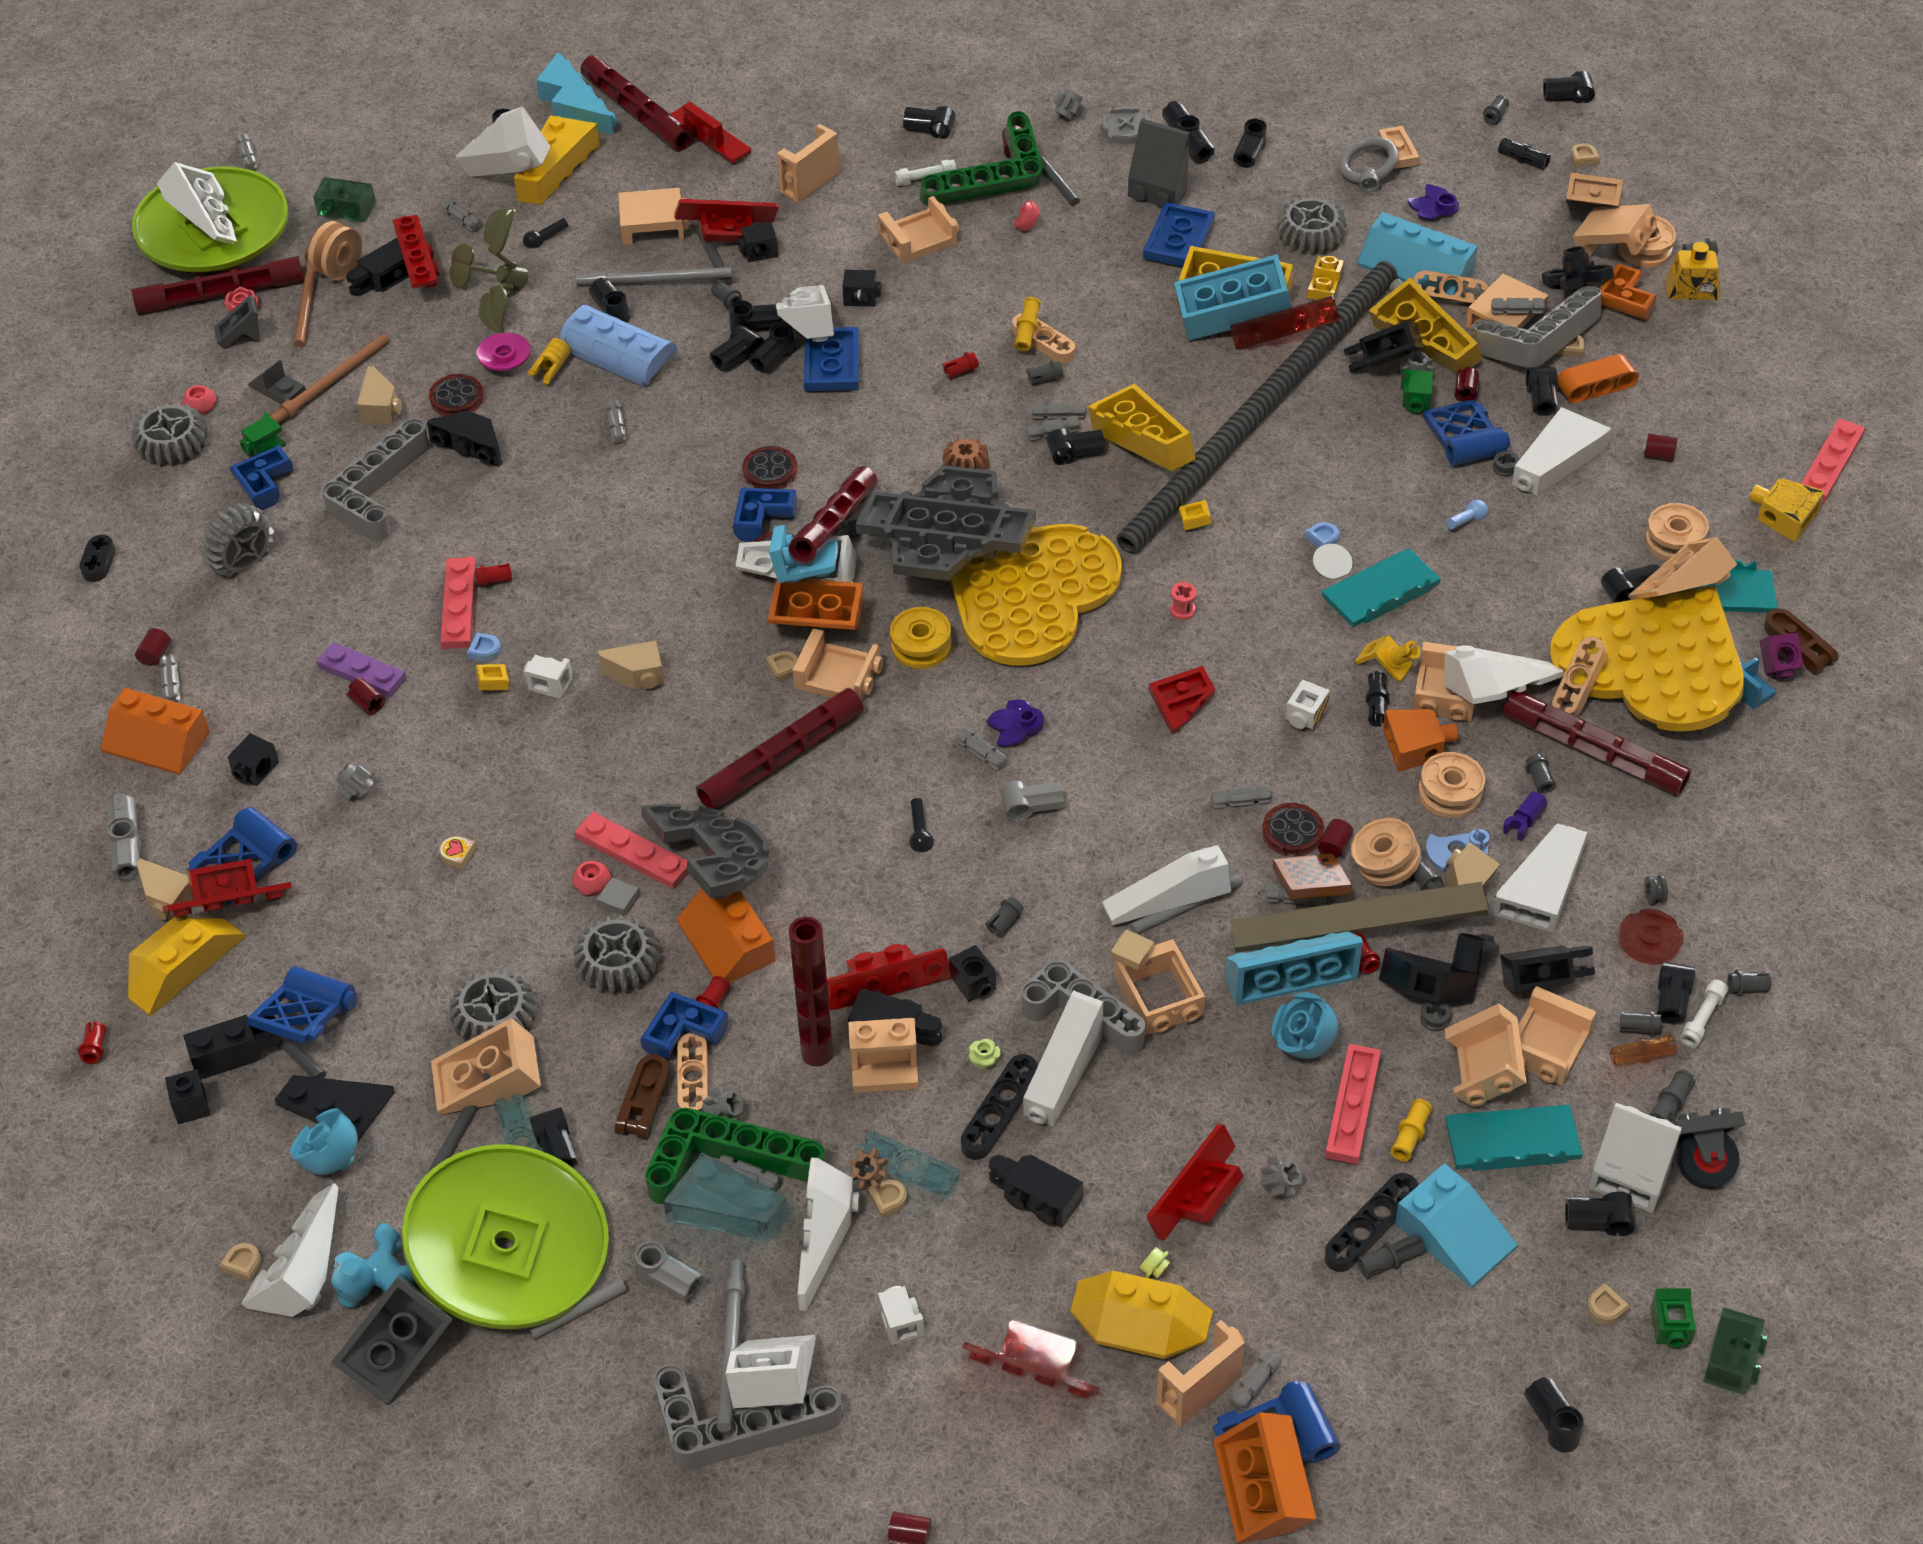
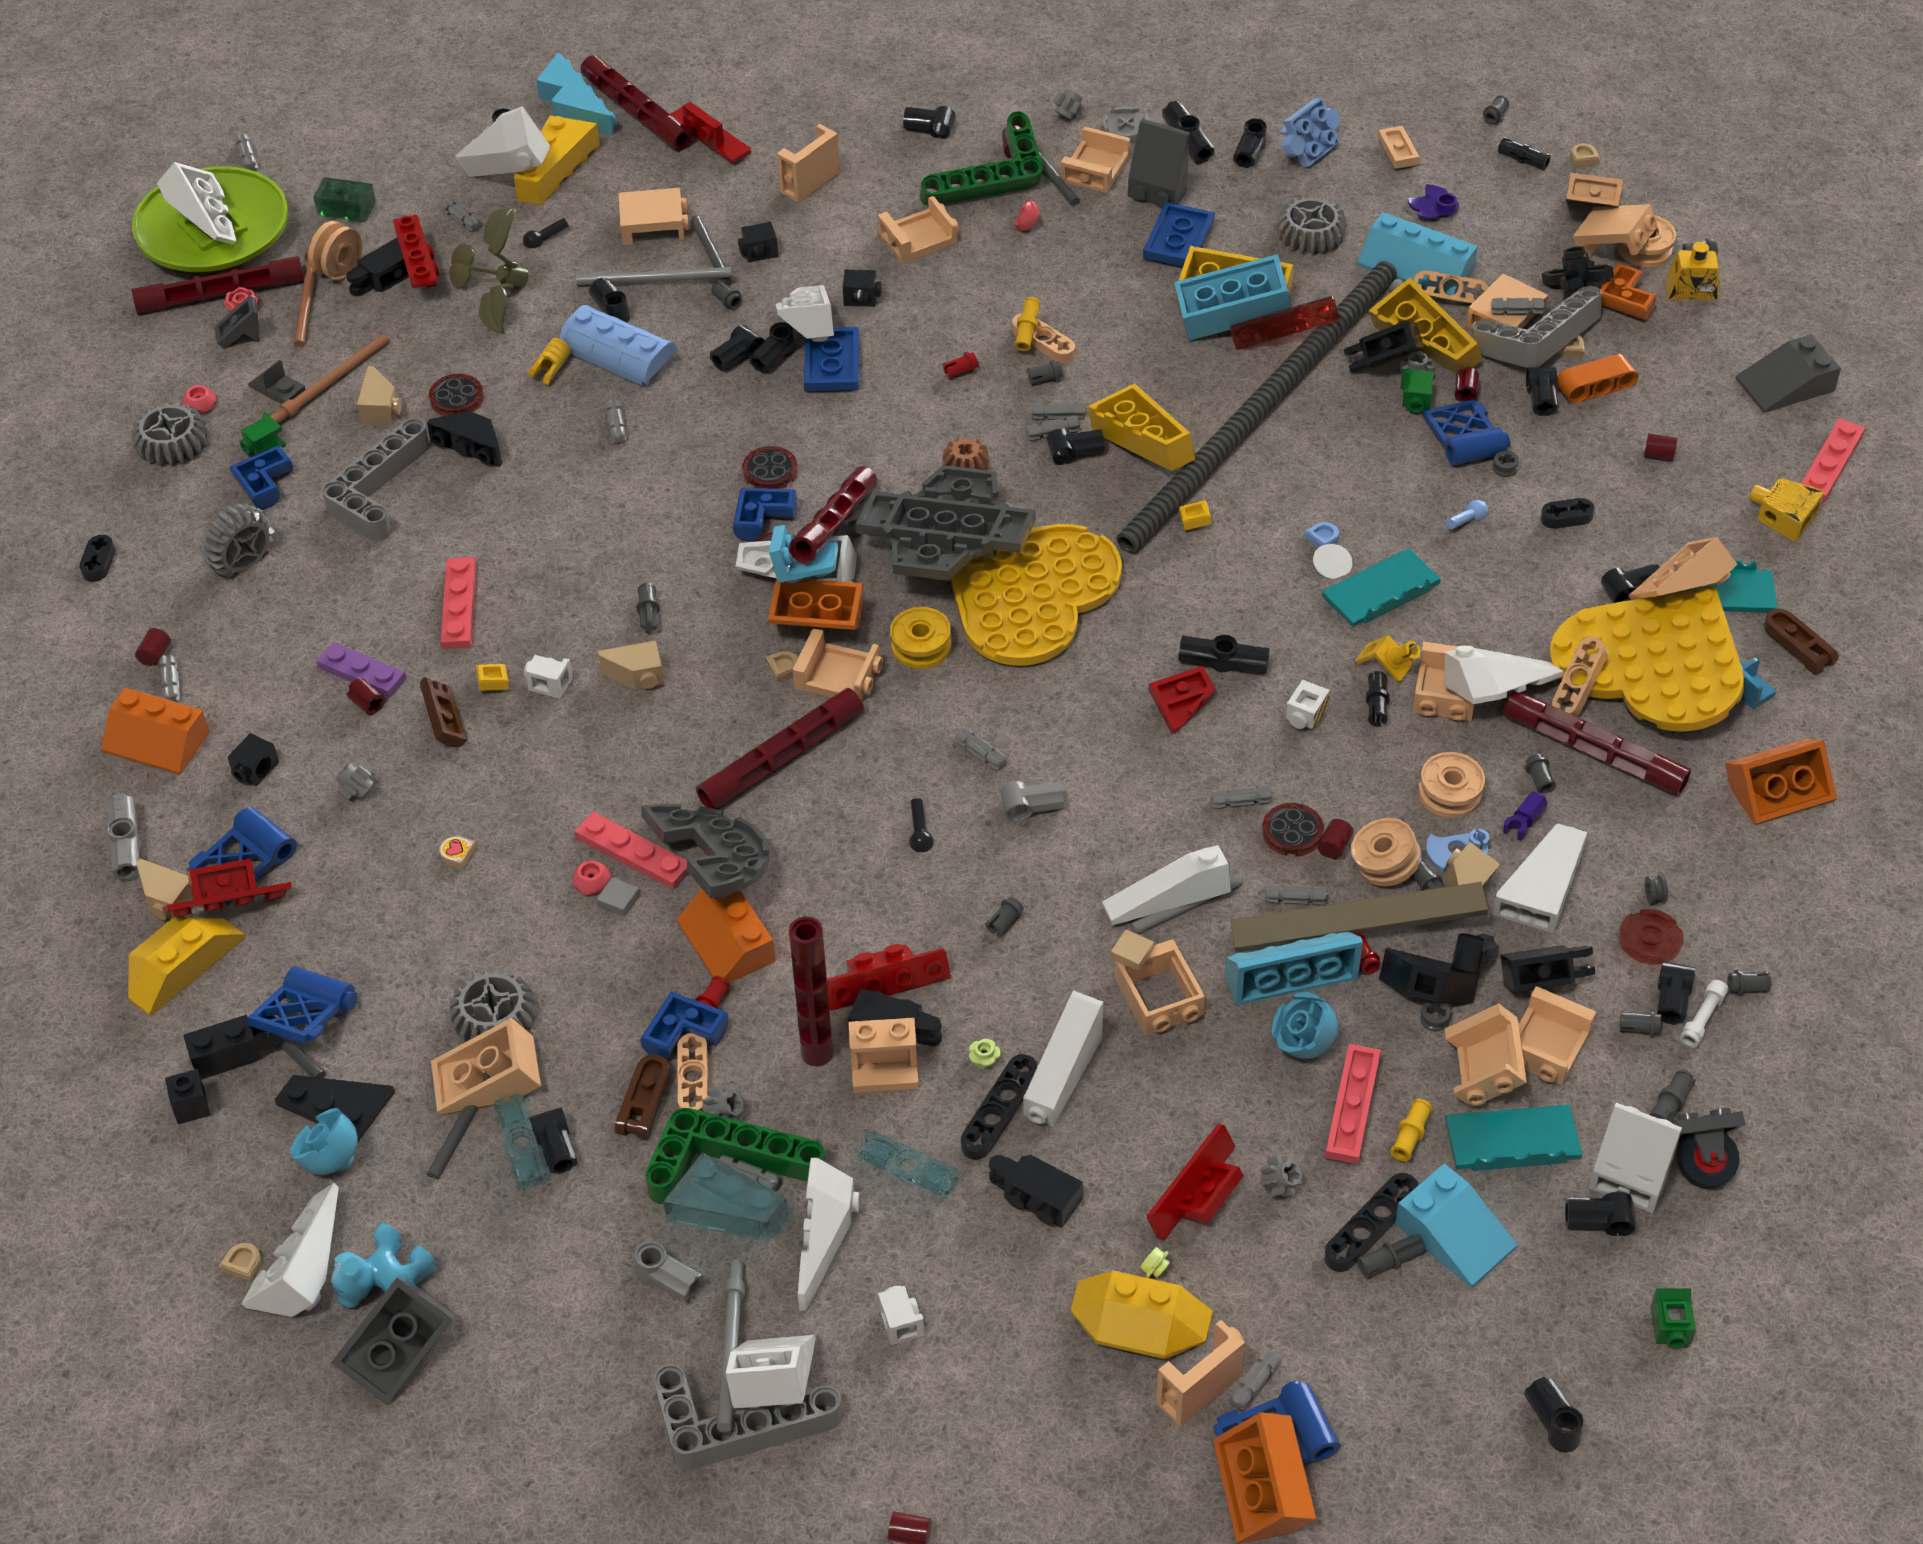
(91, 1048): red pin -> none
(443, 712): none -> reddish brown hinge
(484, 648): light blue tile -> none
(493, 574): red pin -> none
(503, 351): dark pink dish -> none
(514, 1195): lime dish -> none
(587, 1304): light grey bar -> none
(616, 962): light grey gear -> none
(647, 607): none -> dark grey axle
(724, 219): red bracket -> none
(753, 317): black piece -> none
(870, 1160): medium nougat gear -> none
(889, 1197): tan tile -> none
(904, 176): white bar -> none
(972, 973): black brick -> none
(1016, 722): dark purple plate -> none
(1036, 1352): clear red bracket -> none
(1096, 160): none -> light nougat panel
(1121, 1028): light grey beam -> none
(1187, 596): coral bush -> none
(1224, 653): none -> black piece
(1310, 132): none -> light blue piece
(1312, 876): tile -> none
(1325, 277): yellow slope -> none
(1369, 178): light grey piece -> none
(1416, 736): orange torso -> none
(1560, 450): white slope -> none
(1567, 513): none -> black beam
(1576, 87): black piece -> none
(1606, 1306): tan tile -> none
(1642, 1050): clear orange axle -> none
(1673, 527): light nougat wheel -> none
(1739, 1334): clear green brick -> none
(1782, 779): none -> orange slope
(1790, 374): none -> dark grey slope
(1790, 646): magenta brick -> none

